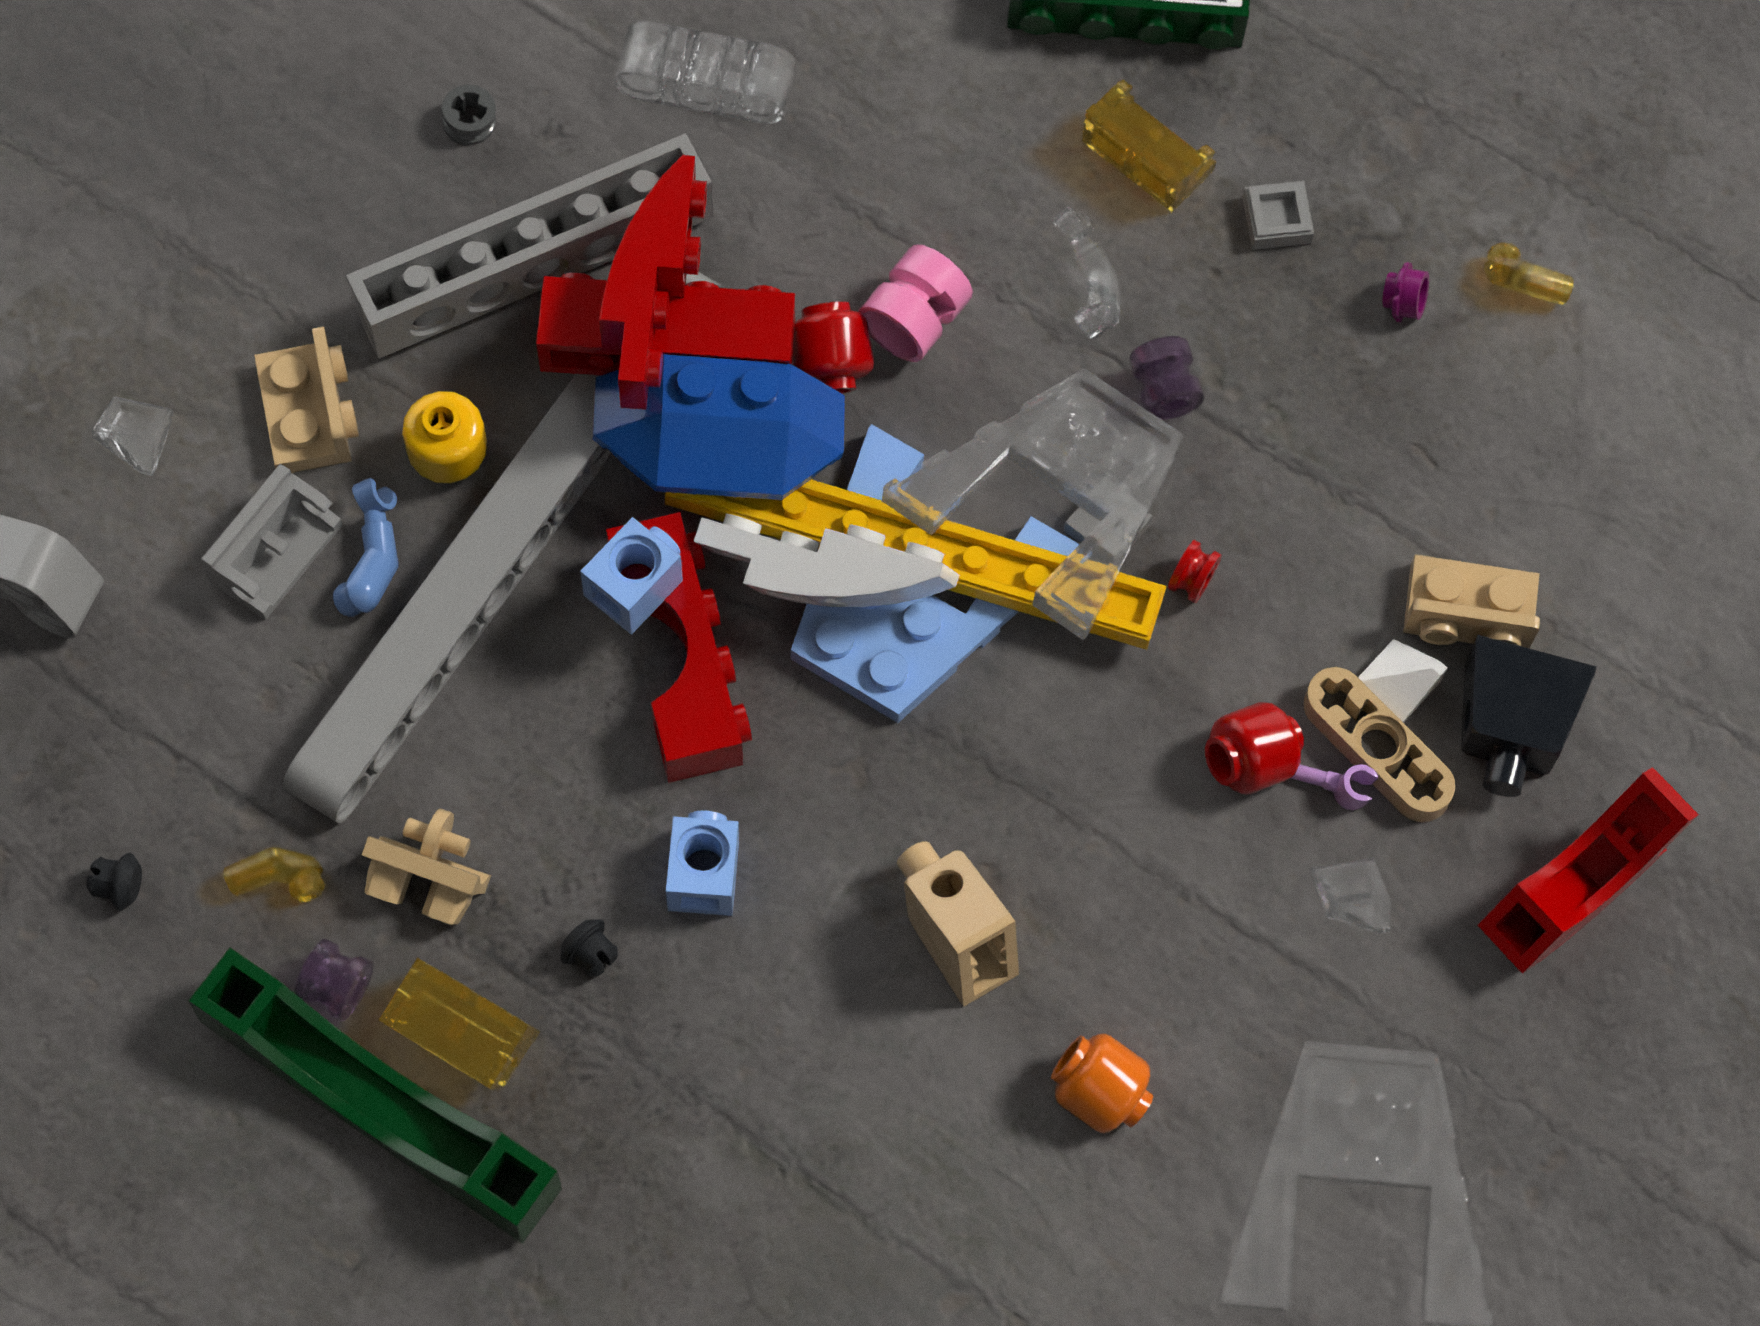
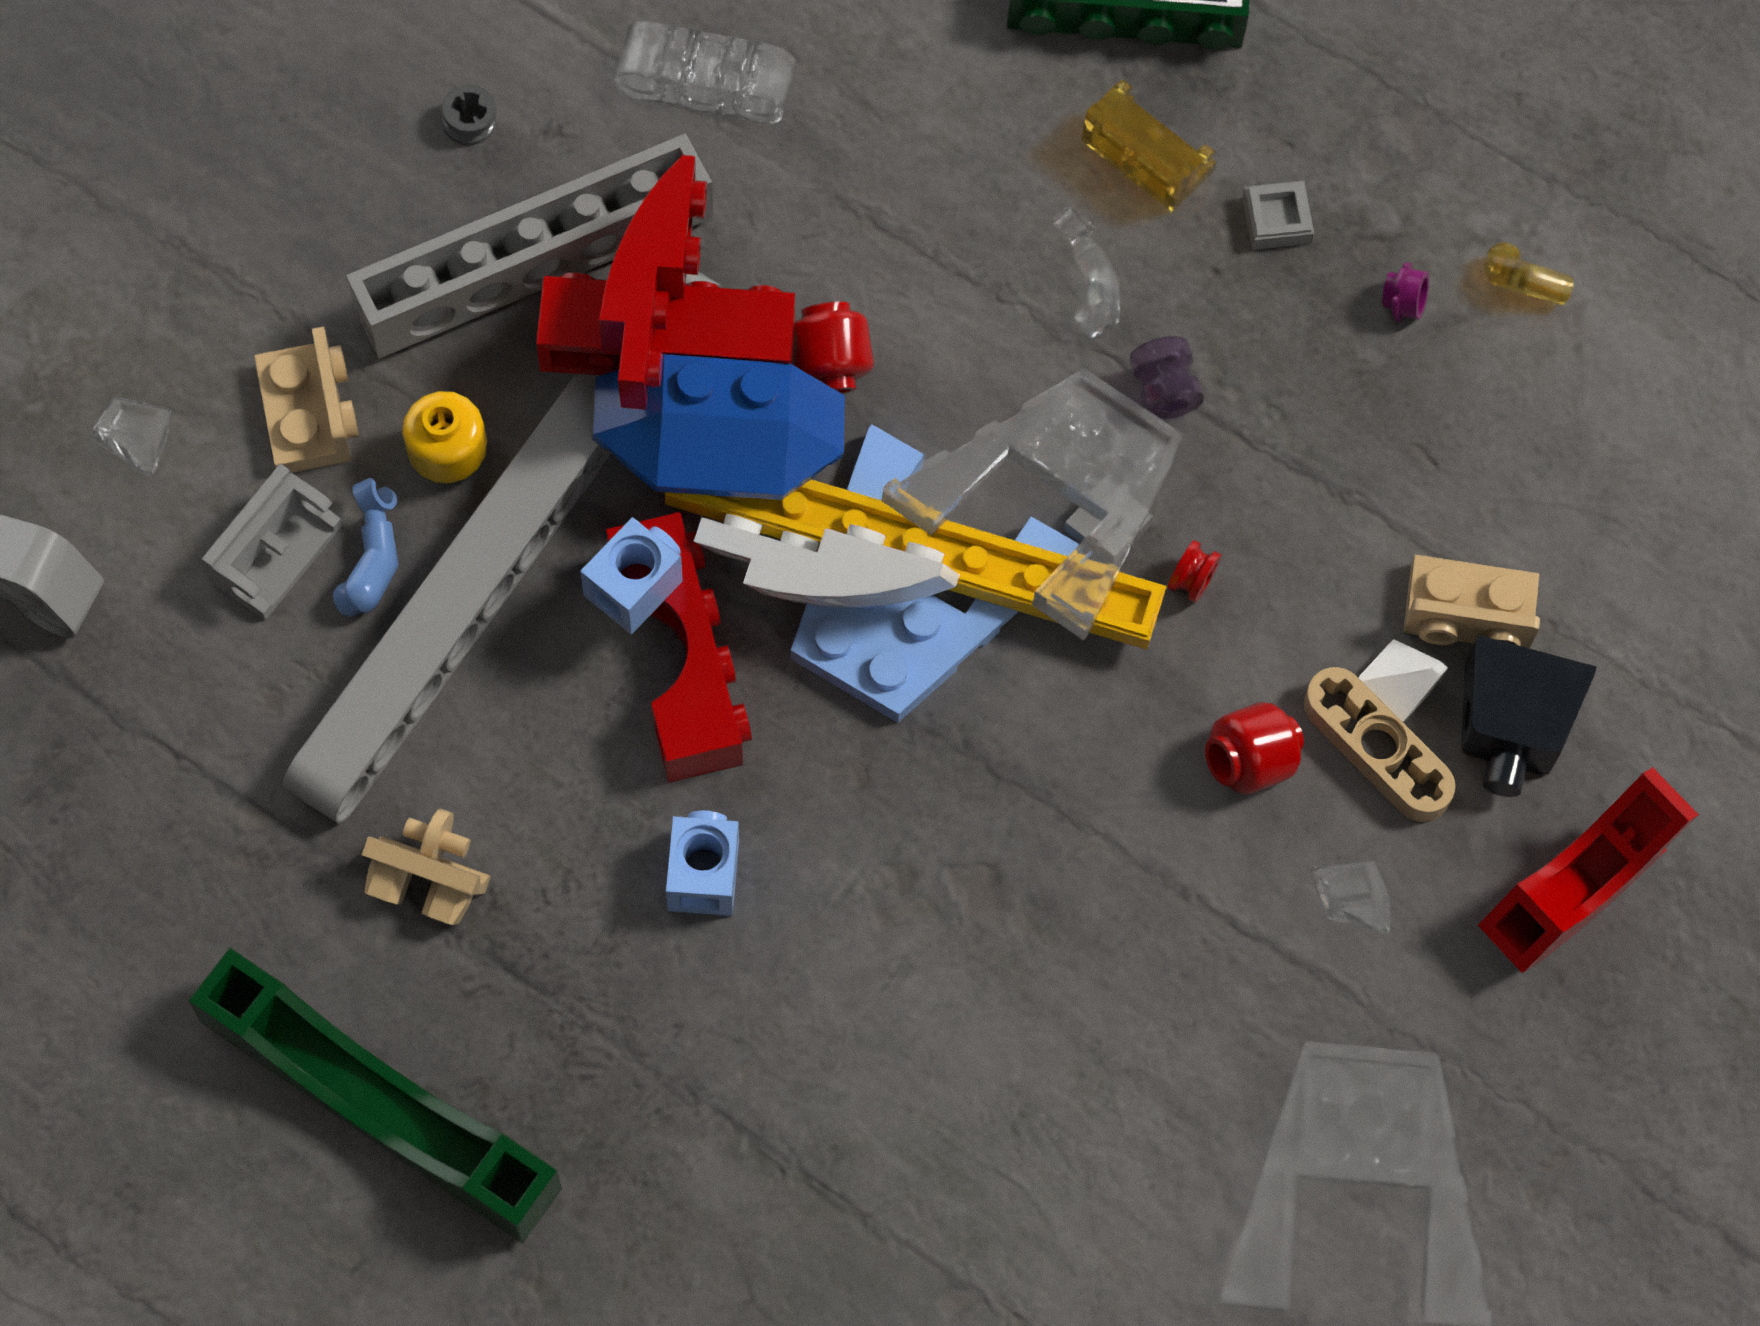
(116, 880): black piece -> none
(277, 865): clear yellow arm -> none
(334, 979): clear purple wheel -> none
(458, 1025): clear yellow hinge -> none
(588, 947): black piece -> none
(921, 296): bright pink wheel -> none
(959, 921): tan torso -> none
(1102, 1083): orange head -> none
(1340, 783): lavender hand -> none

